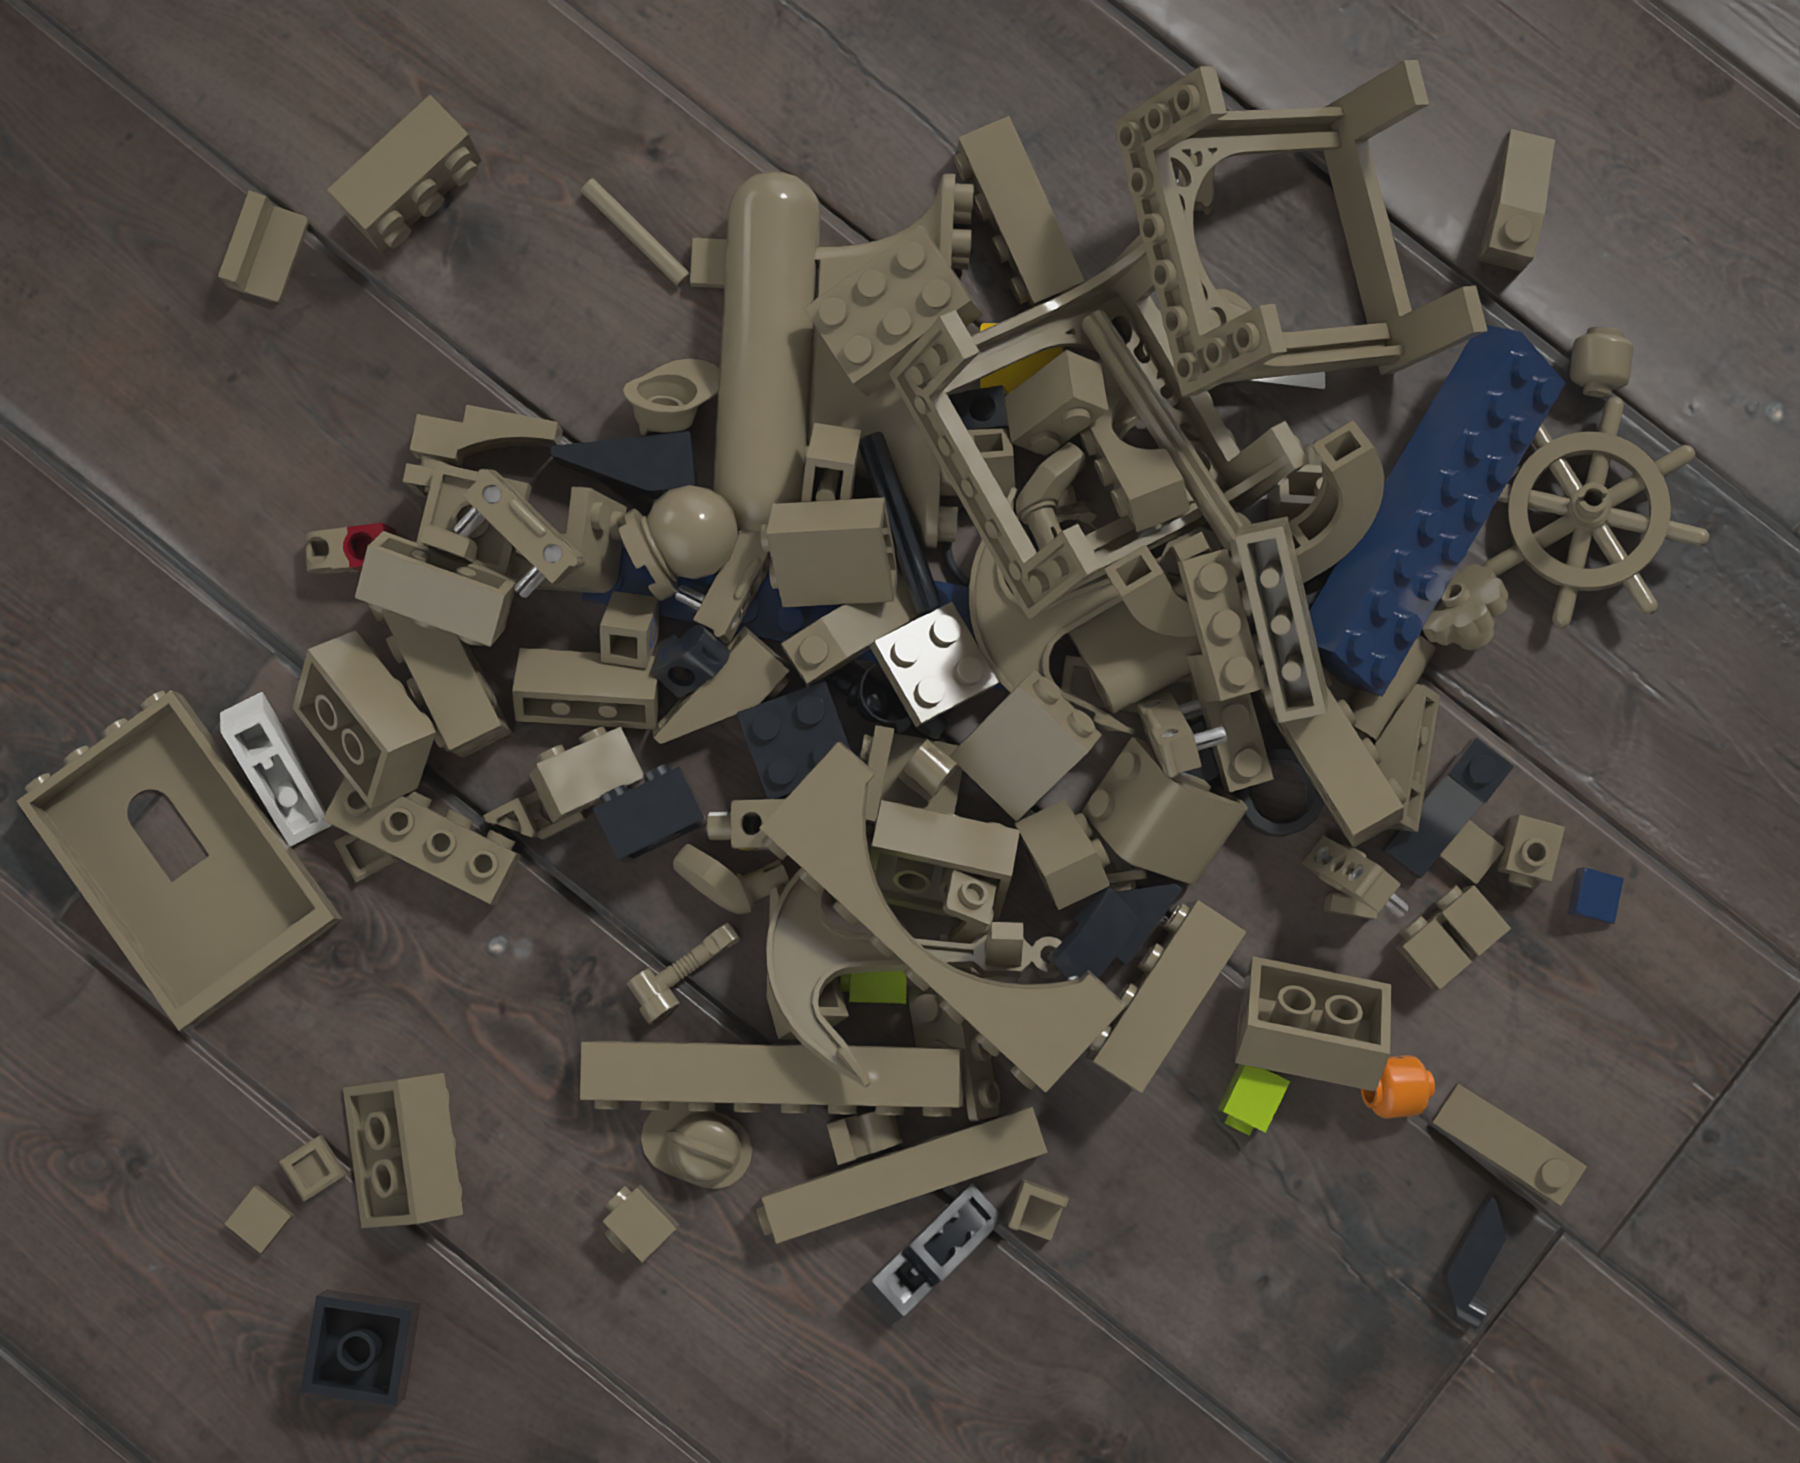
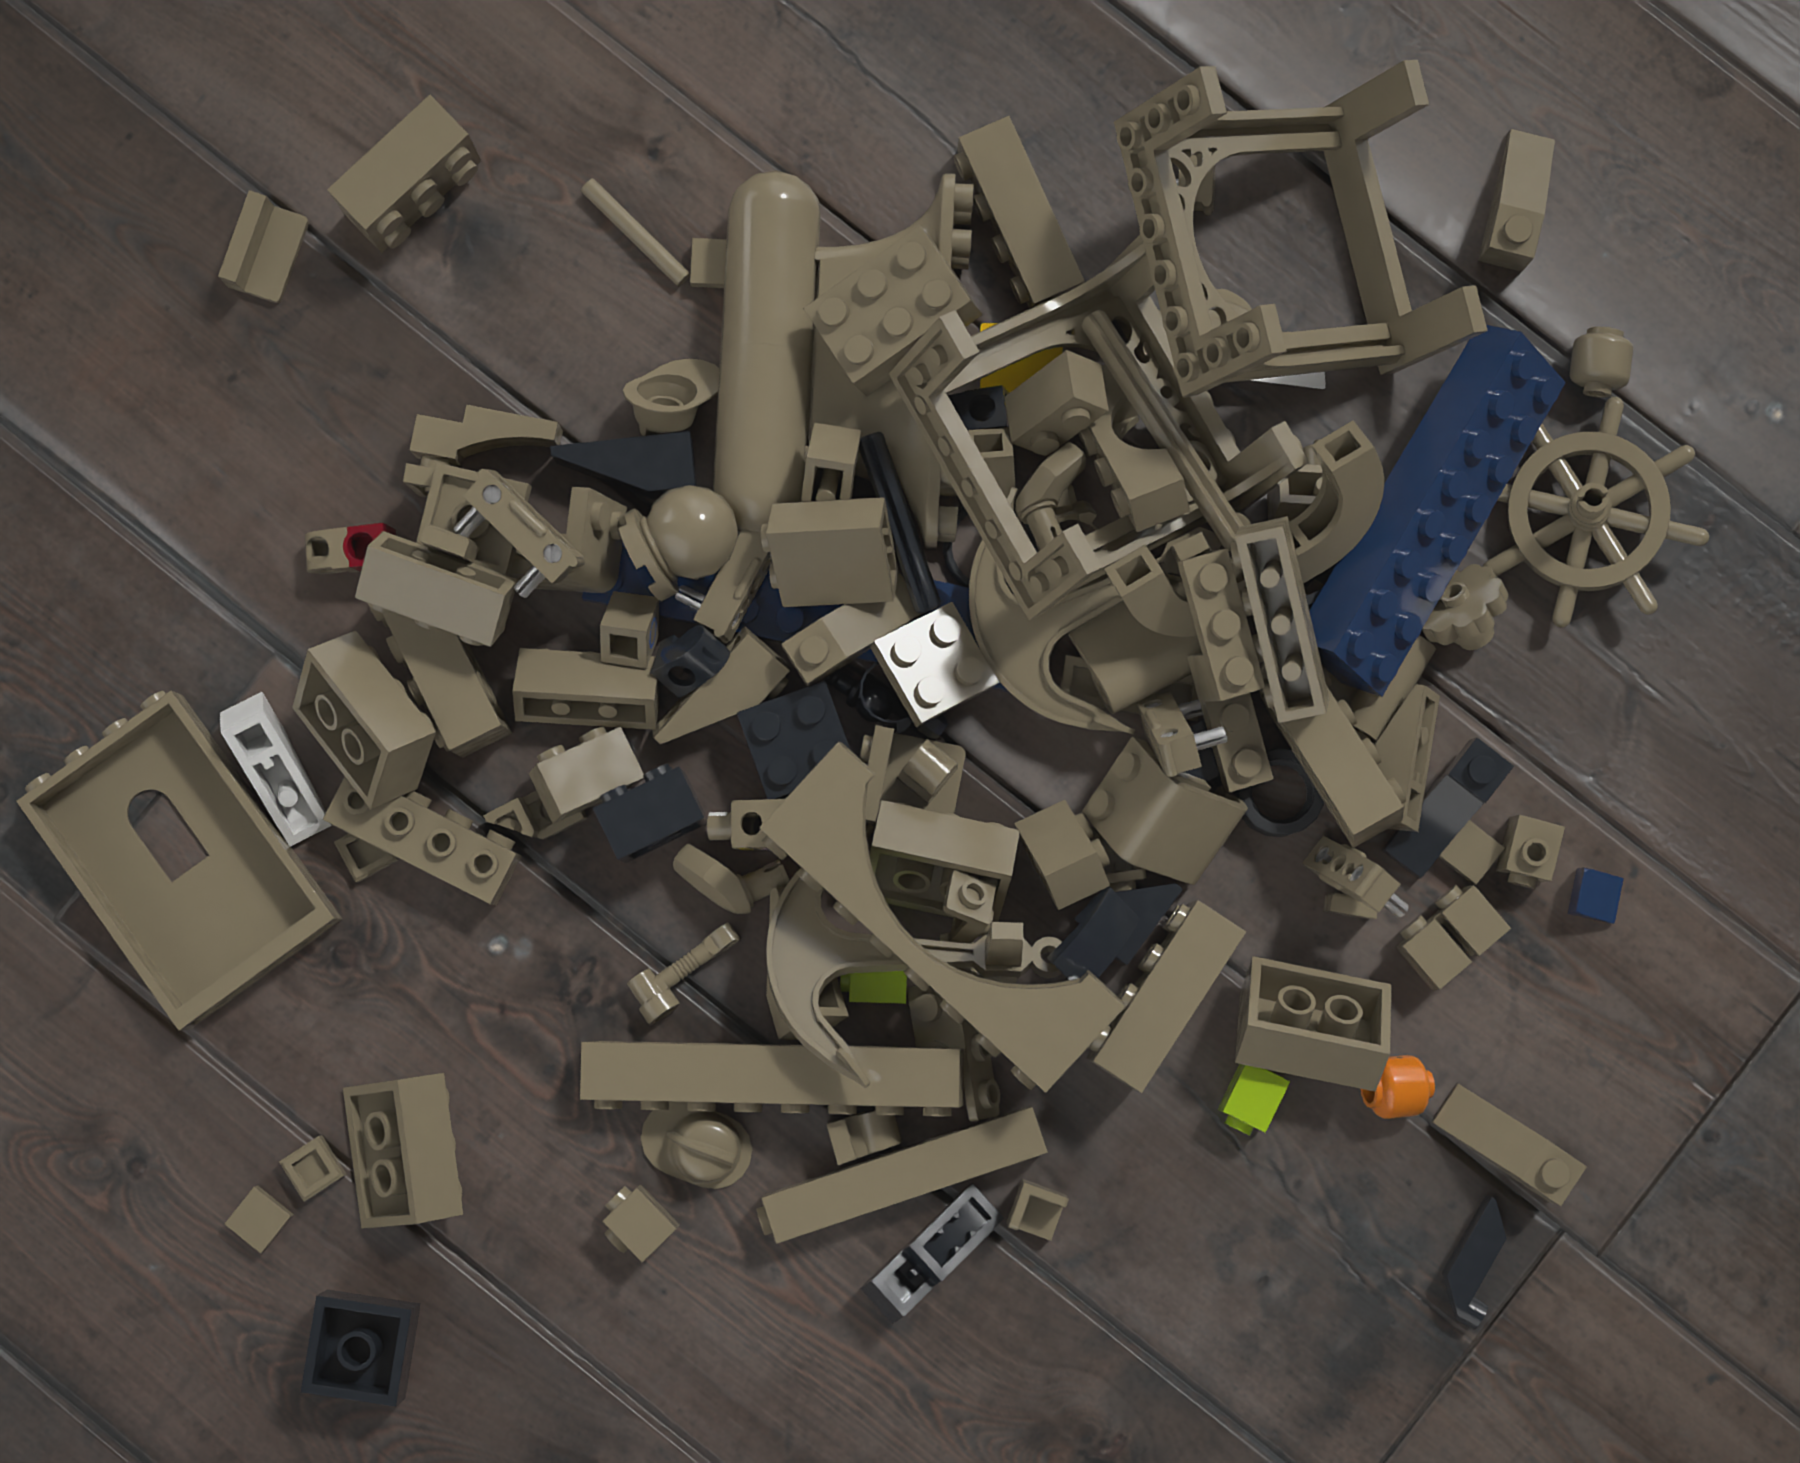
(1026, 745): dark tan brick -> none

